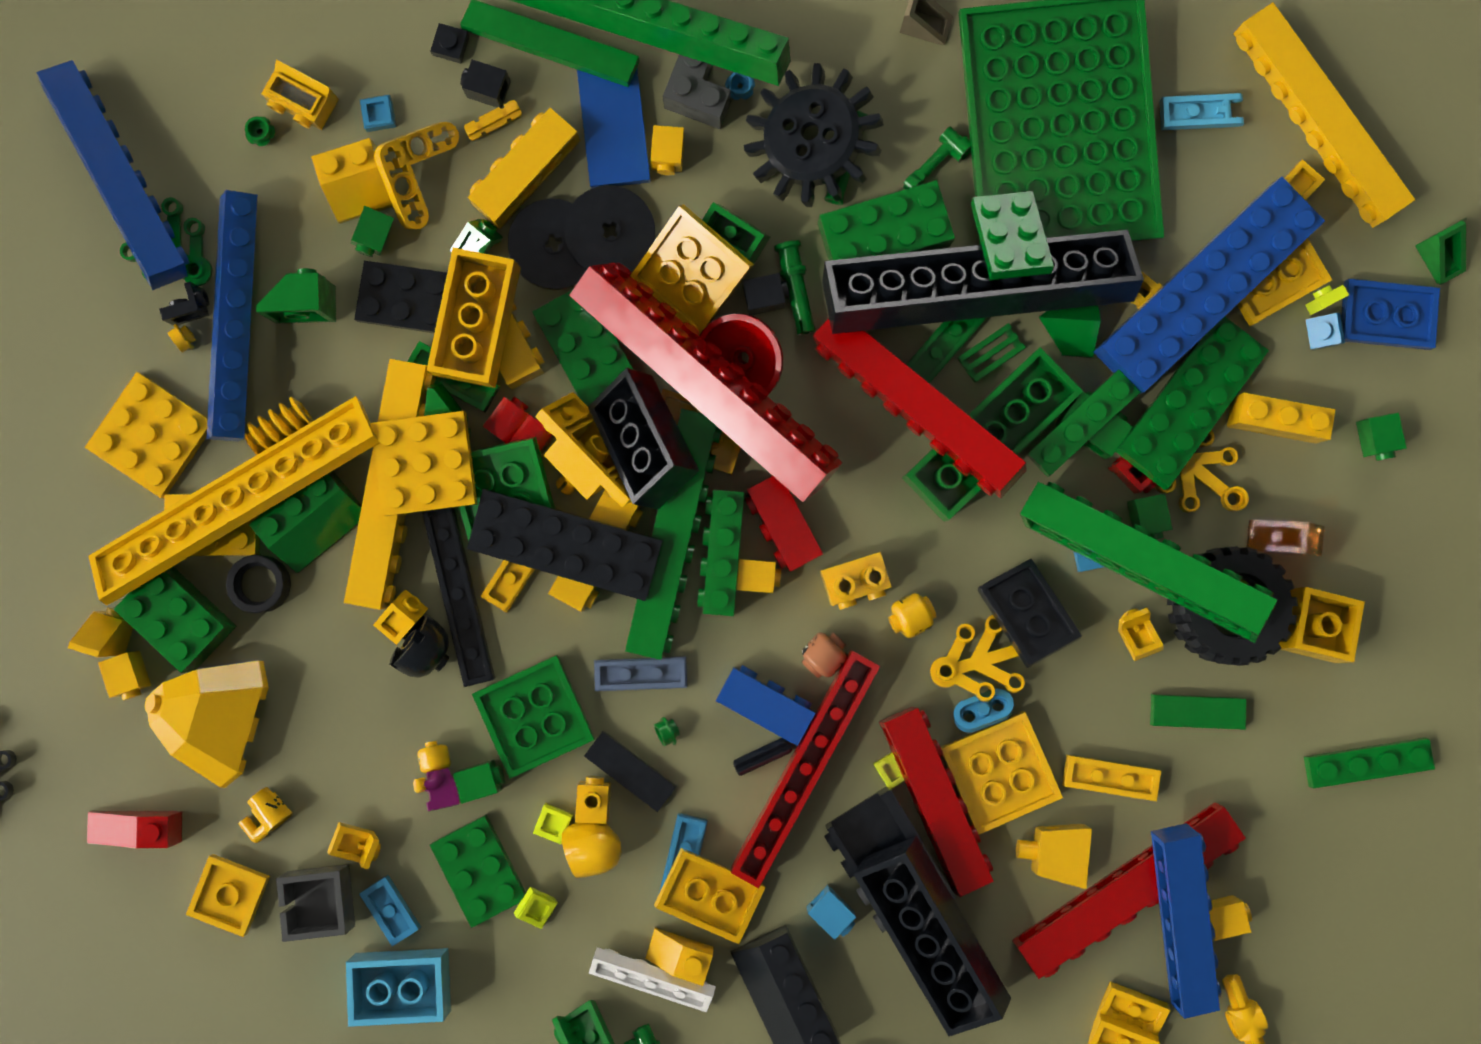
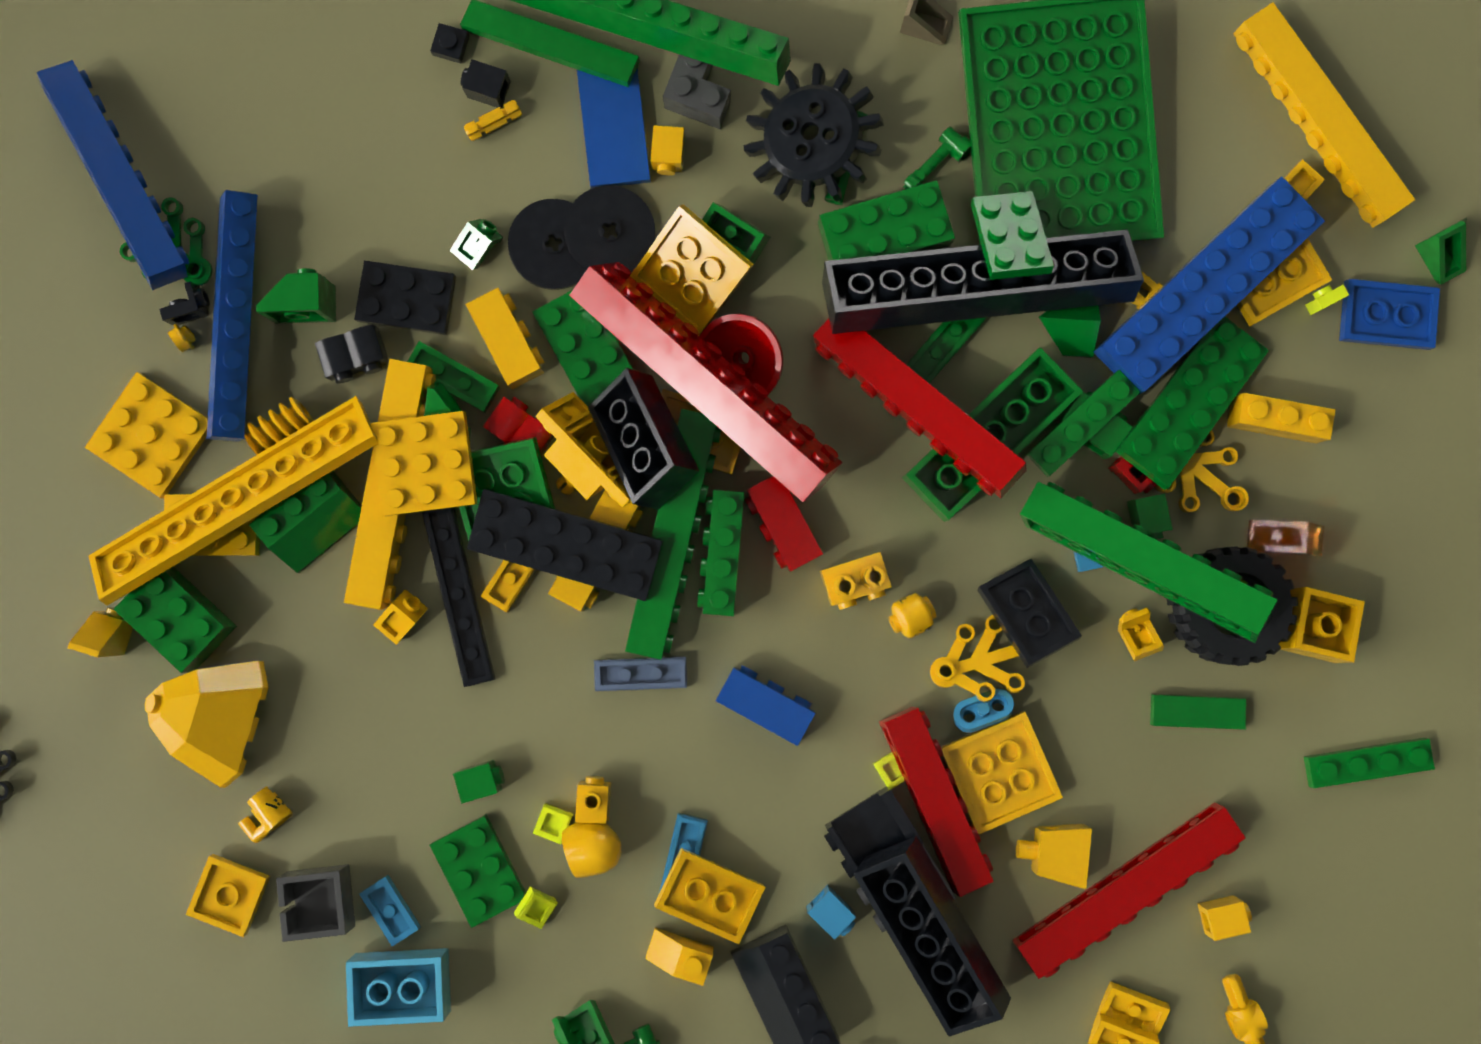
(124, 675): yellow brick -> none
(135, 828): red slope -> none
(235, 577): black tyre -> none
(255, 124): green plate -> none
(300, 96): yellow window -> none
(351, 180): yellow slope -> none
(352, 353): none -> black brick
(355, 844): yellow bracket -> none
(371, 232): green brick -> none
(378, 113): dark azure tile -> none
(404, 160): yellow beam -> none
(422, 650): black cylinder -> none
(439, 783): piece -> none
(473, 317): yellow brick -> none
(523, 167): yellow brick -> none
(533, 716): green plate -> none
(630, 771): black tile -> none
(650, 979): white plate -> none
(666, 731): green plate -> none
(744, 92): dark azure plate -> none
(757, 576): yellow brick -> none
(762, 756): black axle -> none
(765, 294): black brick -> none
(793, 273): green pin -> none
(804, 769): red brick -> none
(824, 654): nougat head -> none
(1012, 338): green tile -> none
(1111, 777): yellow plate -> none
(1186, 920): blue brick -> none
(1199, 111): medium azure hinge -> none
(1325, 331): plate -> none
(1381, 436): green brick -> none

